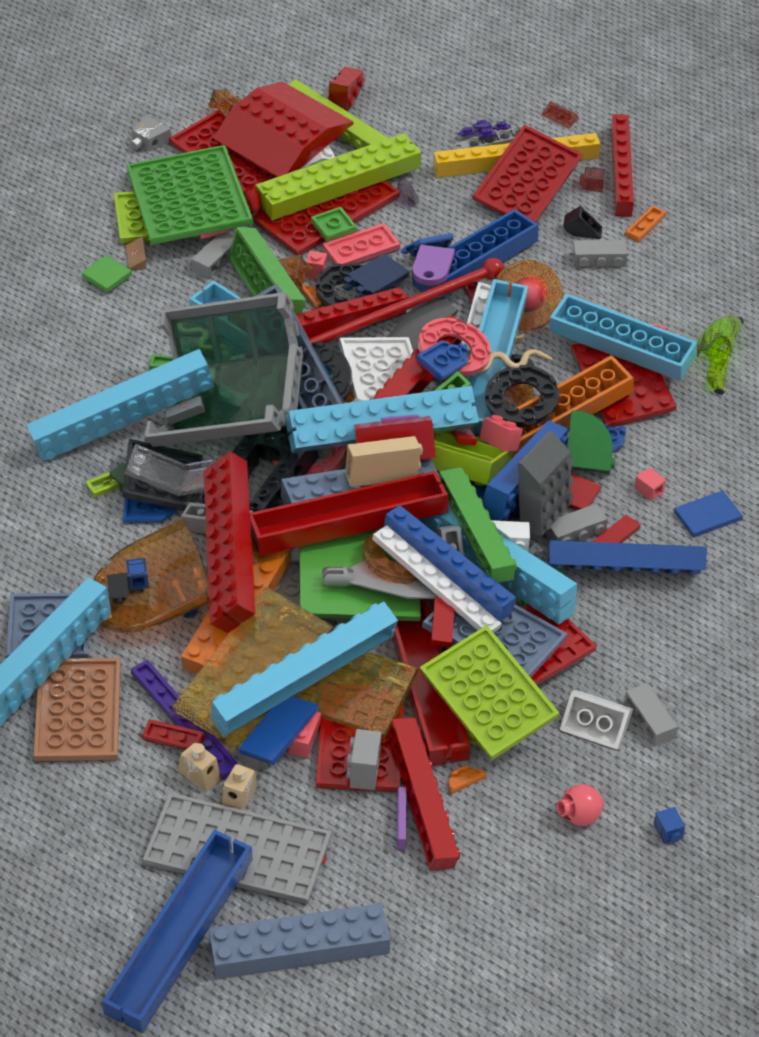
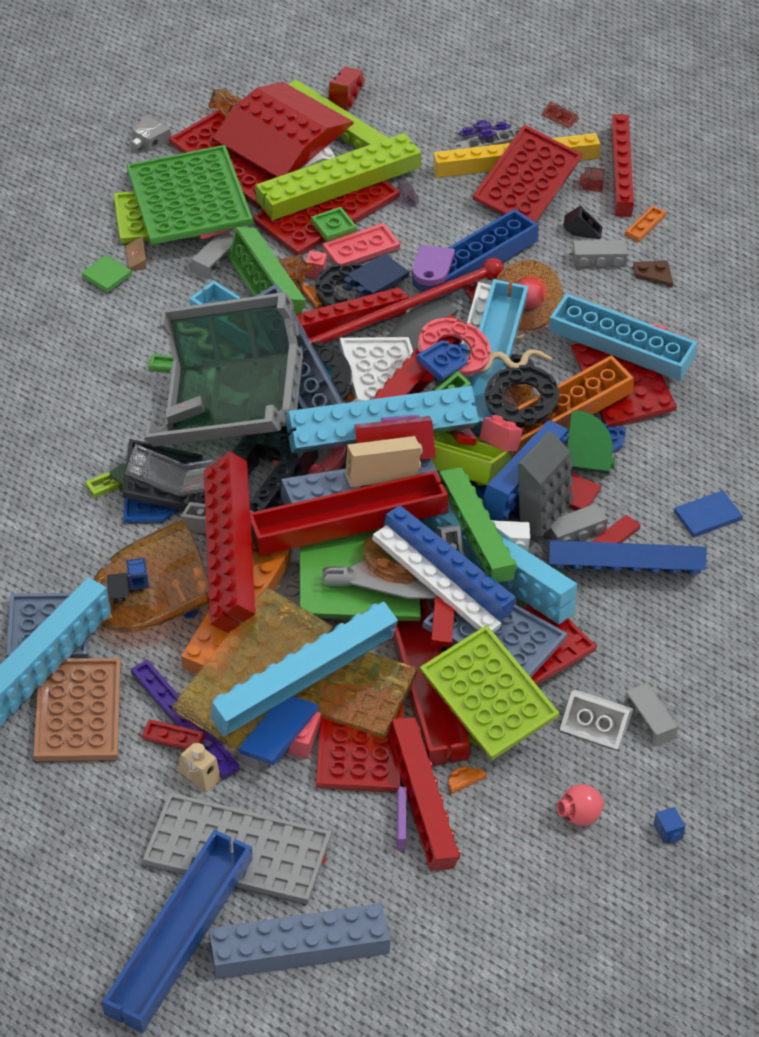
(120, 405): medium azure piece -> none
(242, 783): tan torso -> none
(253, 199): red brick -> none
(364, 759): light grey brick -> none
(437, 241): blue tile -> none
(650, 484): coral brick -> none
(653, 271): none -> reddish brown wing
(712, 338): clear neon green piece -> none

